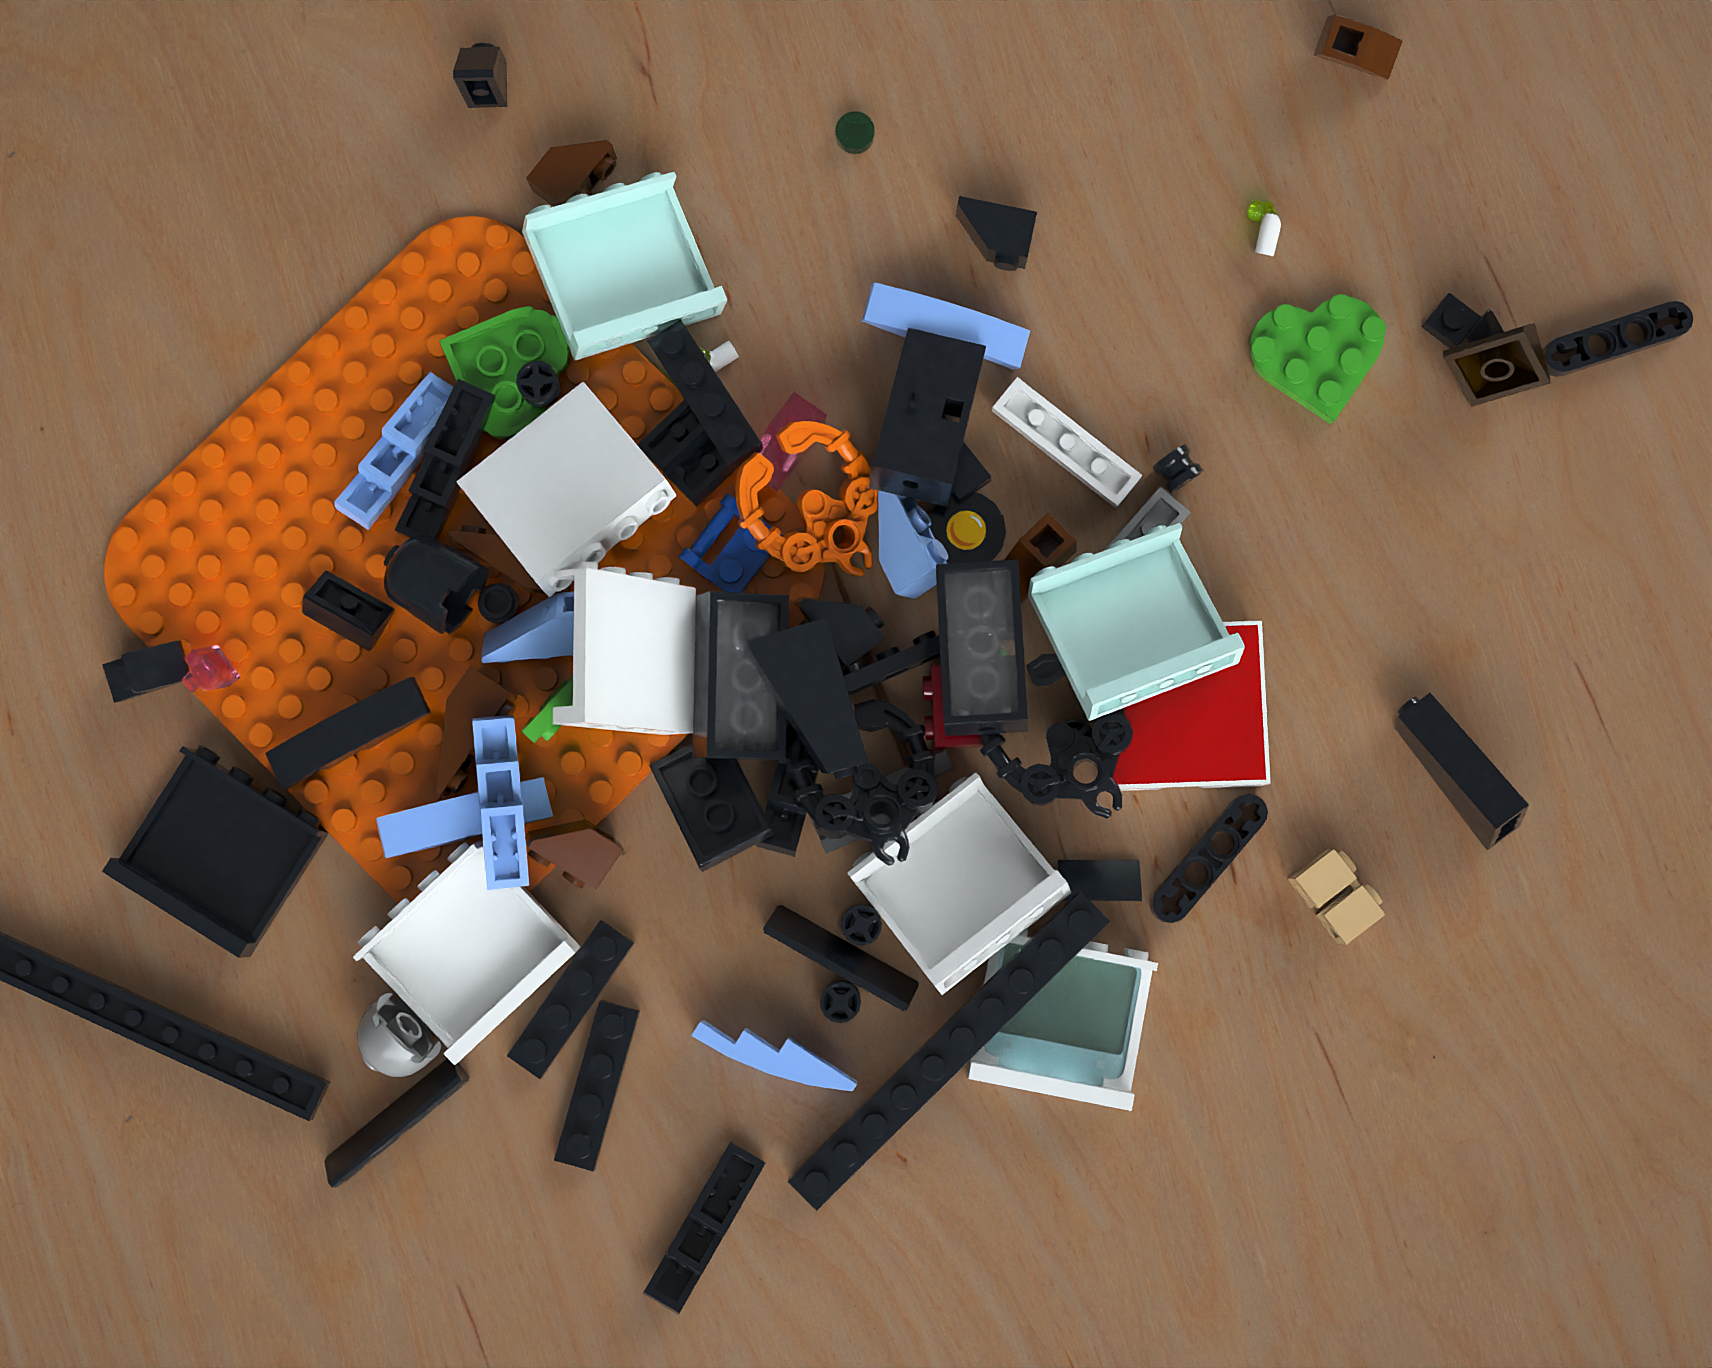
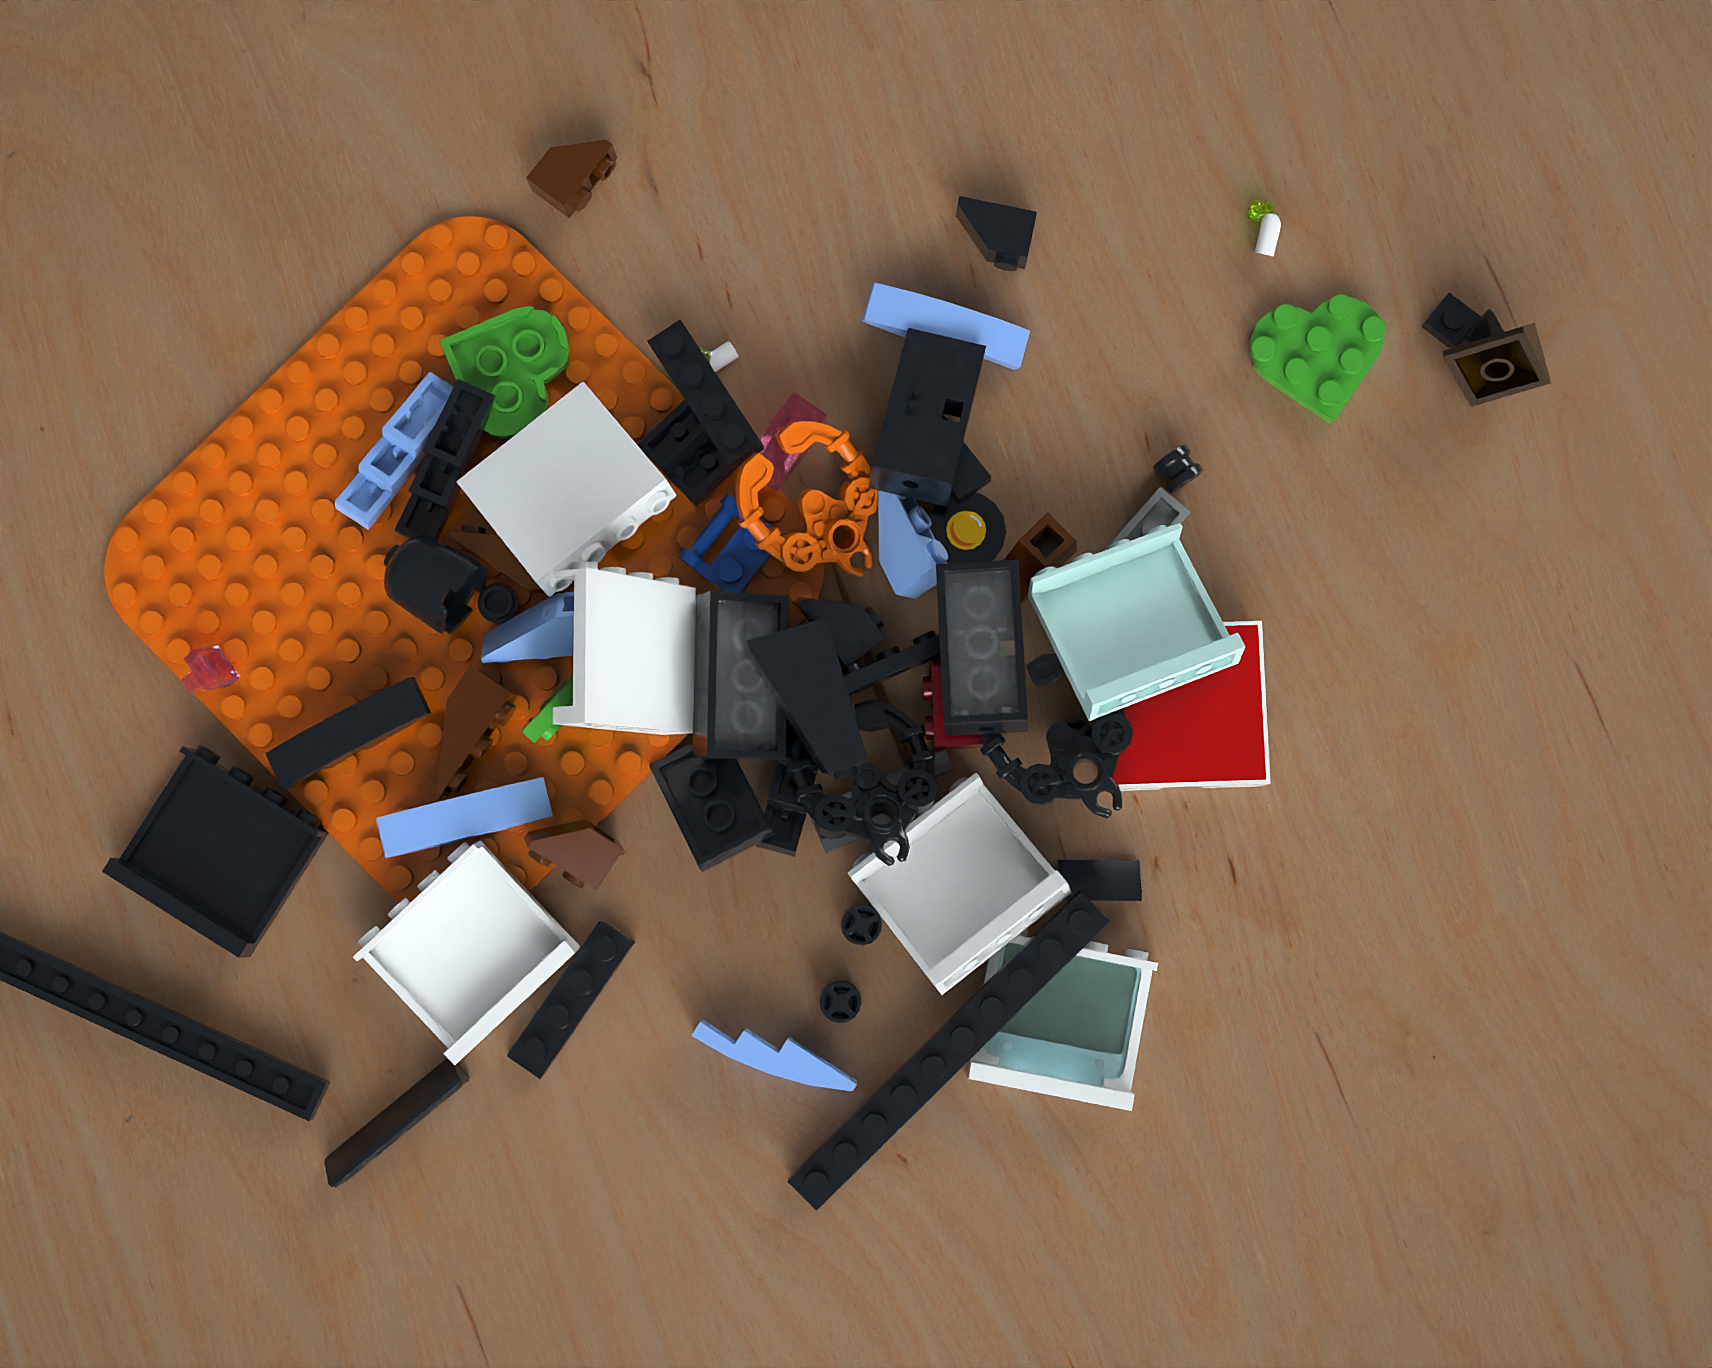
(146, 671): black slope -> none
(346, 610): black slope -> none
(395, 1038): light grey cylinder -> none
(482, 76): black slope -> none
(500, 802): light blue slope -> none
(537, 375): black wheel -> none
(597, 1085): black plate -> none
(620, 265): light aqua panel -> none
(704, 1228): black slope -> none
(841, 957): black slope -> none
(855, 132): clear green tile -> none
(1066, 442): white plate -> none
(1205, 855): black beam -> none
(1348, 913): tan piece -> none
(1358, 46): reddish brown slope -> none
(1461, 770): black slope -> none
(1614, 334): black beam -> none

